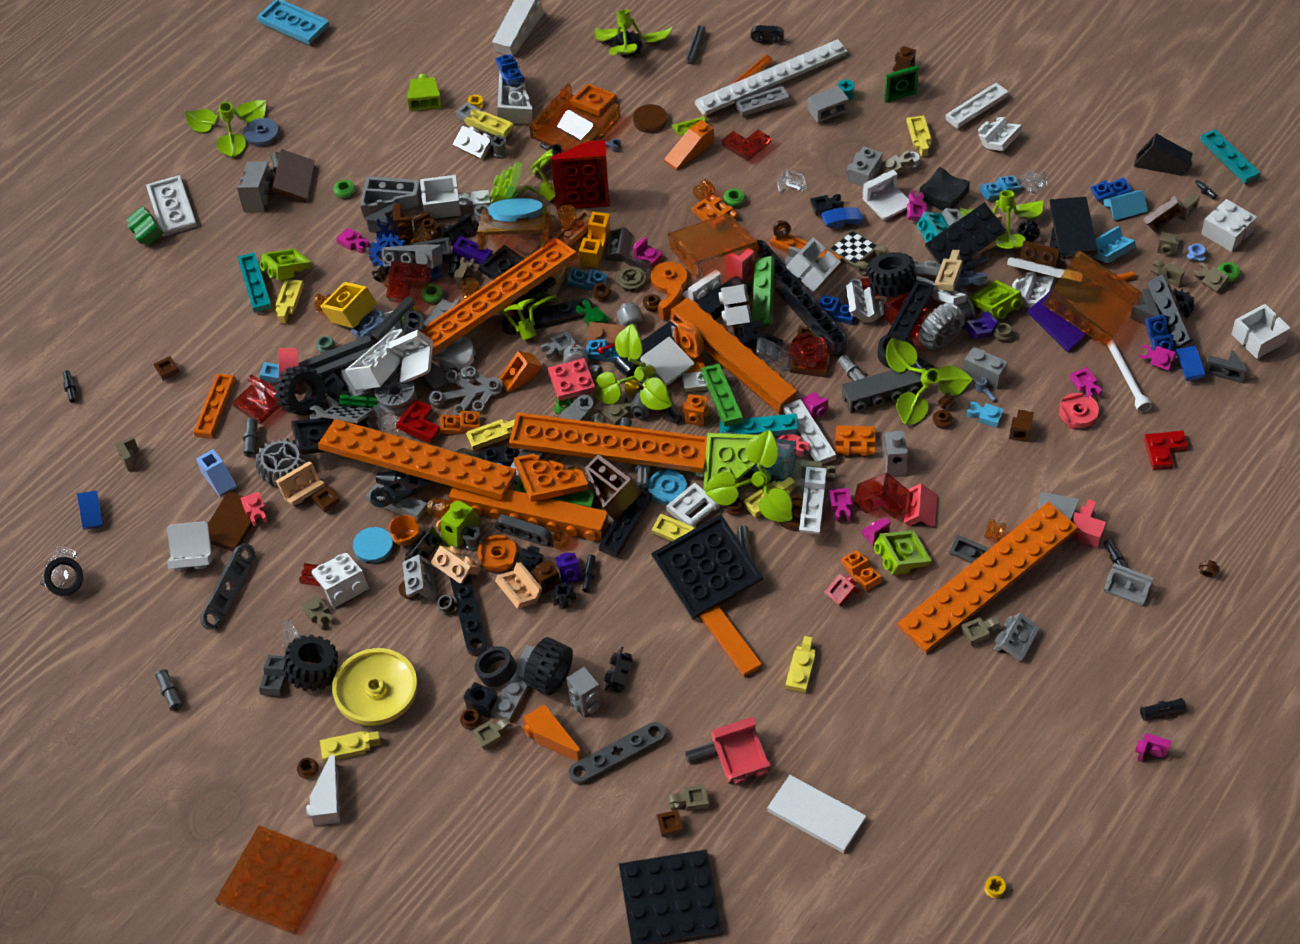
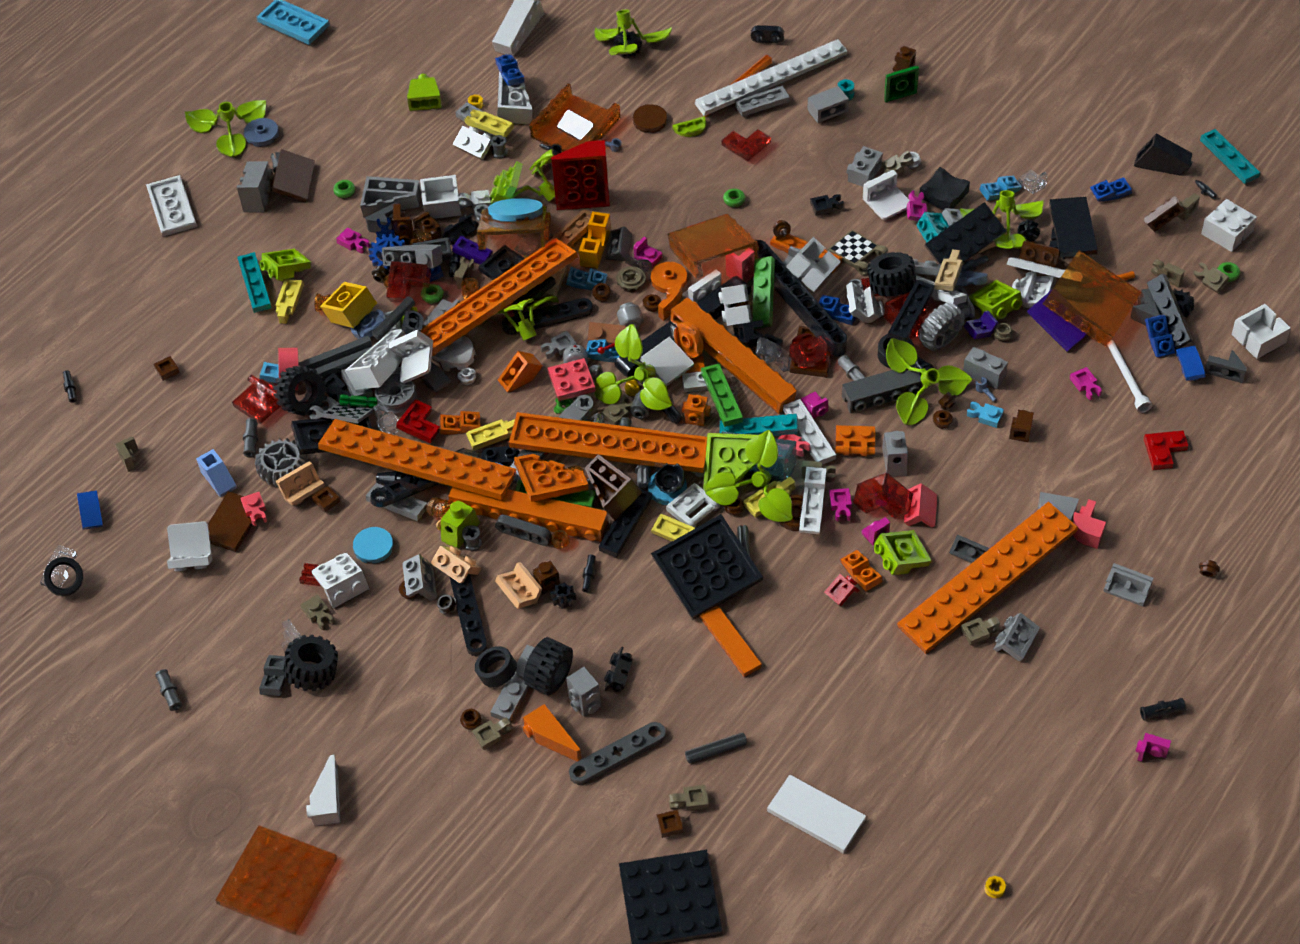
(144, 226): green brick -> none
(214, 406): orange tile -> none
(221, 597): dark grey piece -> none
(307, 763): reddish brown plate -> none
(325, 344): sand green plate -> none
(349, 745): light yellow hinge -> none
(374, 686): light yellow dish -> none
(404, 530): orange hair -> none
(425, 545): black hinge -> none
(469, 391): light grey plant -> none
(482, 706): black brick -> none
(497, 545): orange plate -> none
(531, 557): black gear -> none
(567, 217): clear orange wheel -> none
(568, 568): dark purple bracket -> none
(592, 315): green plate -> none
(593, 99): orange tile -> none
(670, 478): none -> black hair
(692, 143): orange slope -> none
(695, 44): dark grey axle -> none
(703, 190): clear orange wheel -> none
(707, 210): orange plate -> none
(740, 750): coral panel -> none
(791, 180): clear bracket -> none
(801, 667): light yellow hinge -> none
(838, 217): blue slope -> none
(919, 134): light yellow hinge -> none
(976, 105): white plate -> none
(995, 530): clear orange wheel -> none
(998, 134): white slope -> none
(1075, 419): coral plate -> none
(1113, 245): medium azure bracket -> none
(1115, 555): black bar -> none
(1127, 204): medium azure panel -> none
(1160, 357): dark pink plate -> none
(1168, 244): dark tan bracket -> none
(1196, 252): light blue plate -> none

